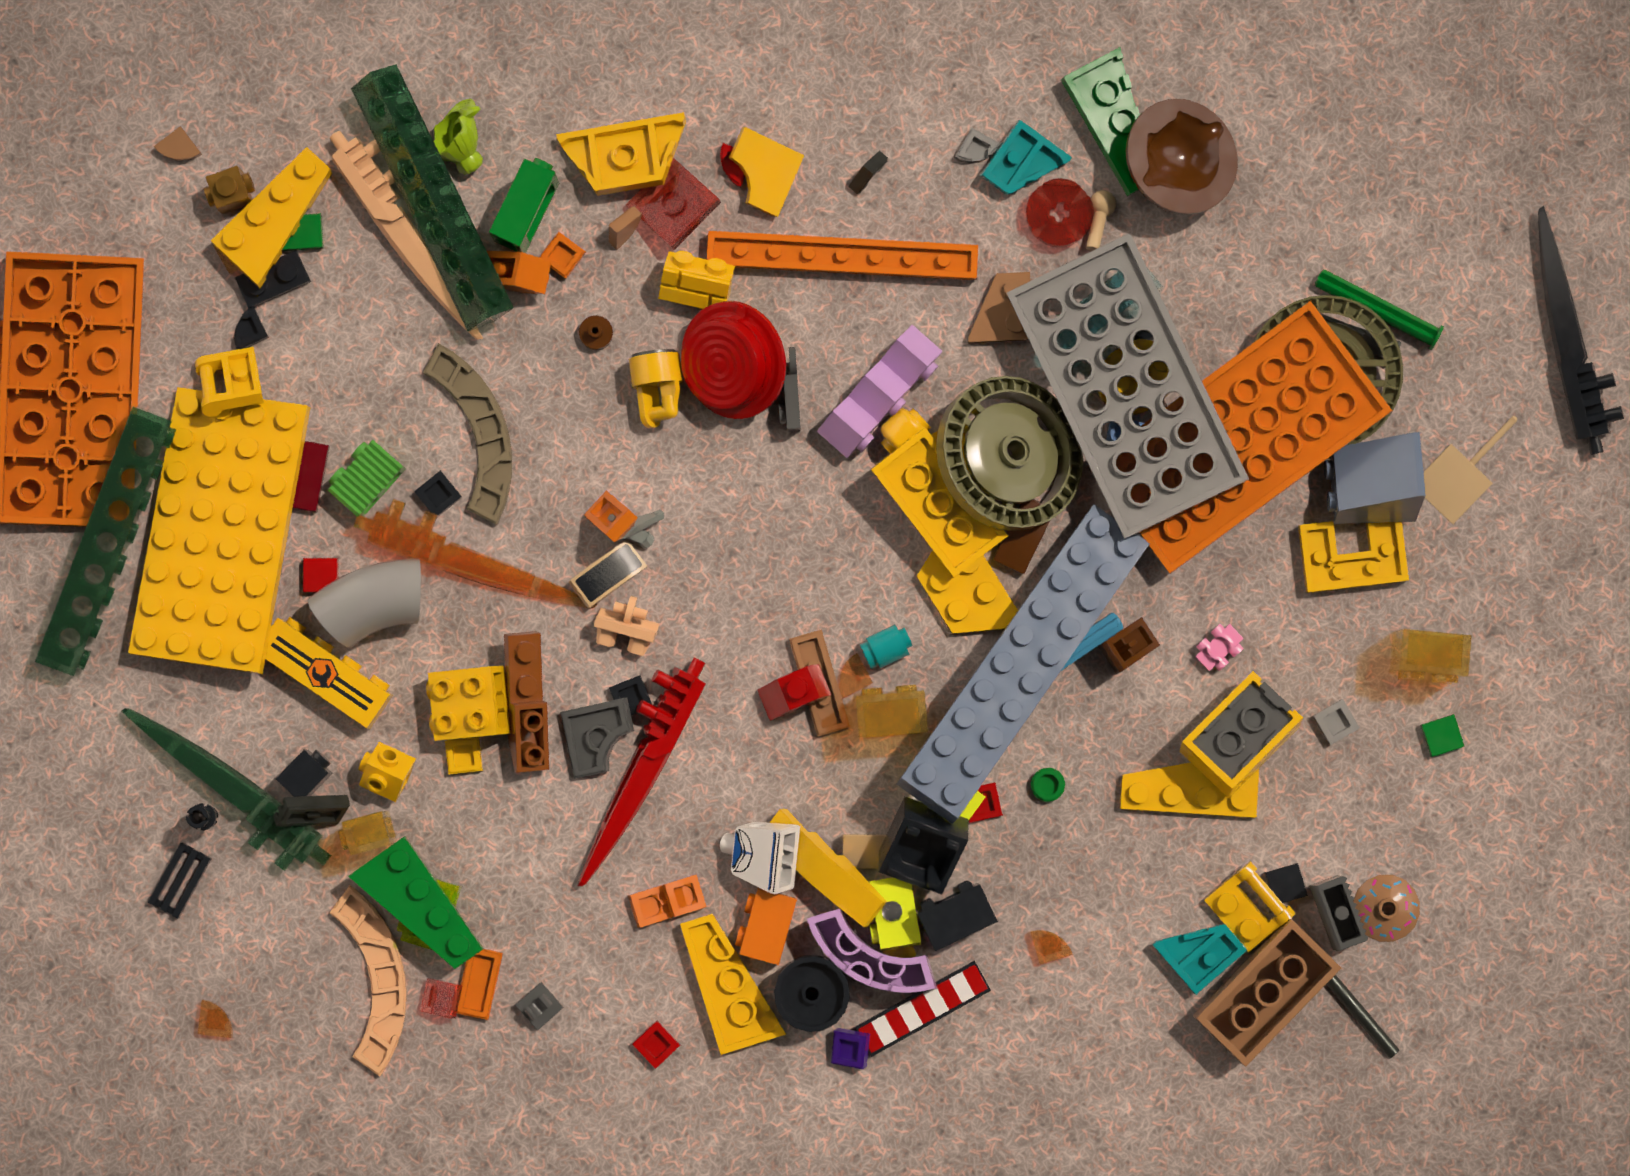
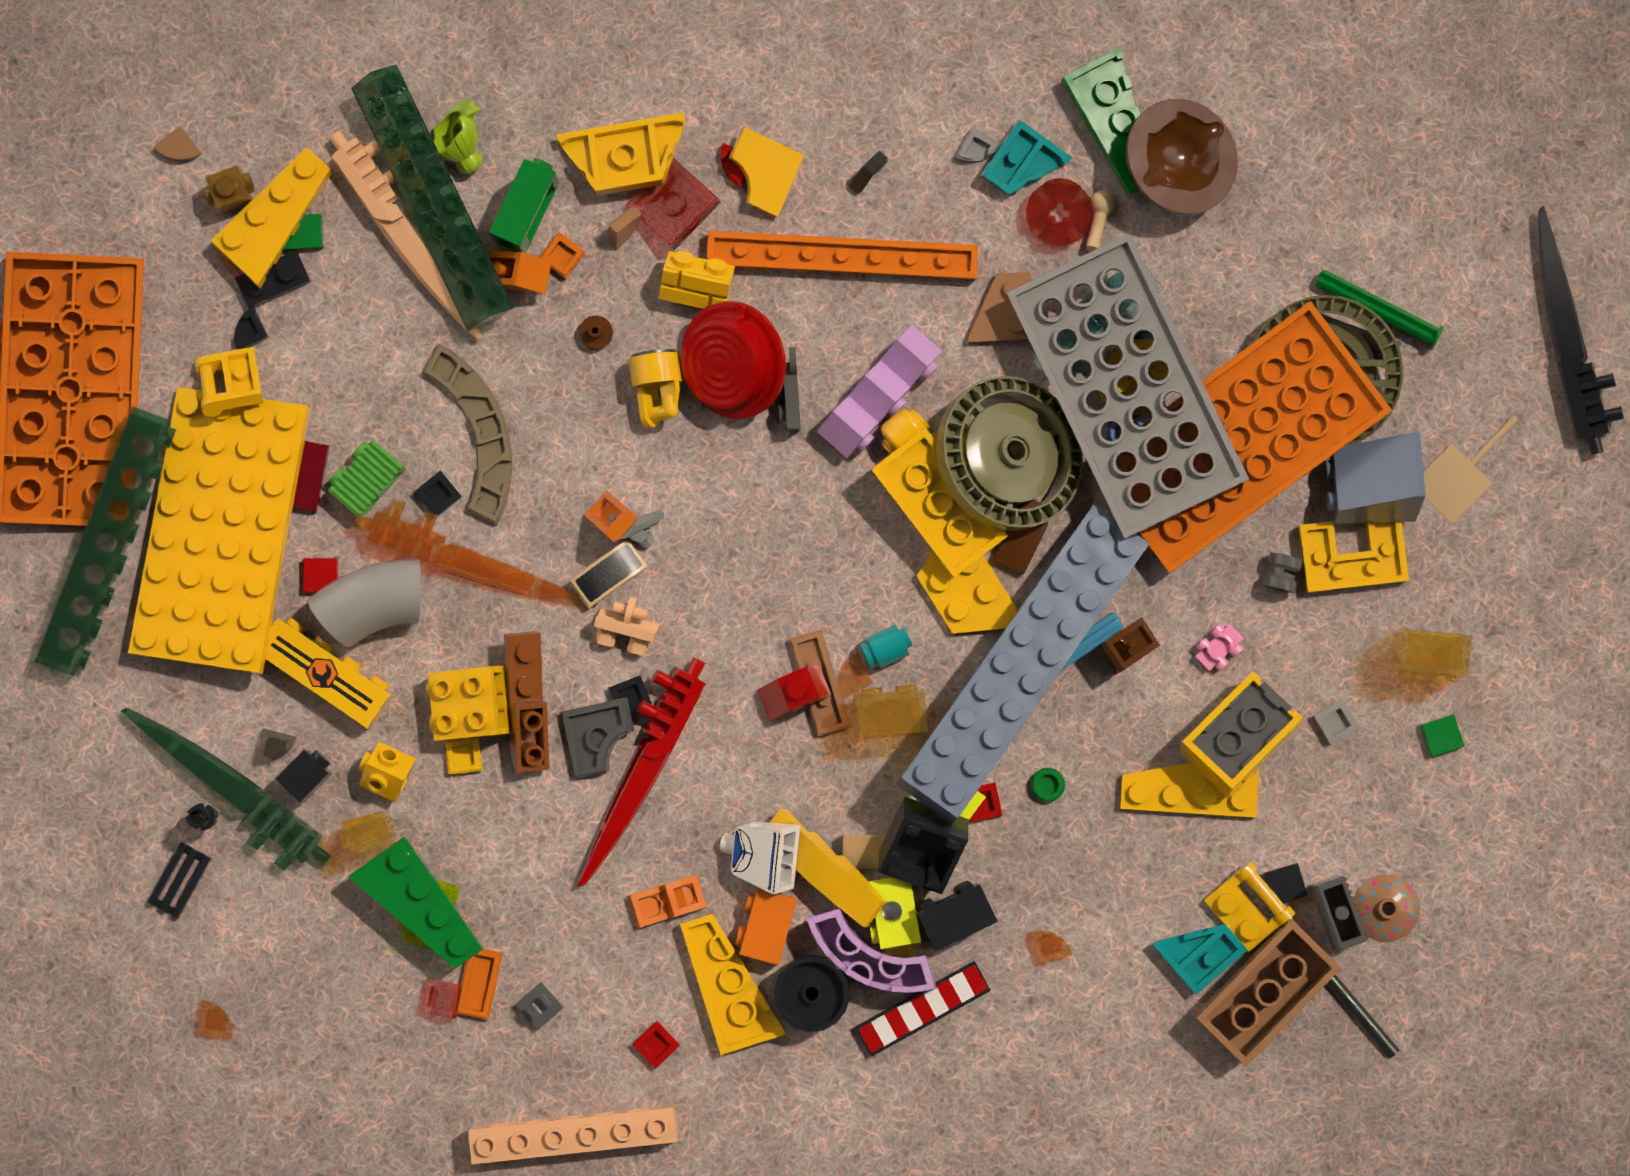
(274, 745): none -> clear smoke tile
(311, 810): pearl dark grey tile -> none
(386, 978): light nougat tile -> none
(573, 1134): none -> light nougat brick
(850, 1048): dark purple tile -> none
(1282, 572): none -> dark grey wheel

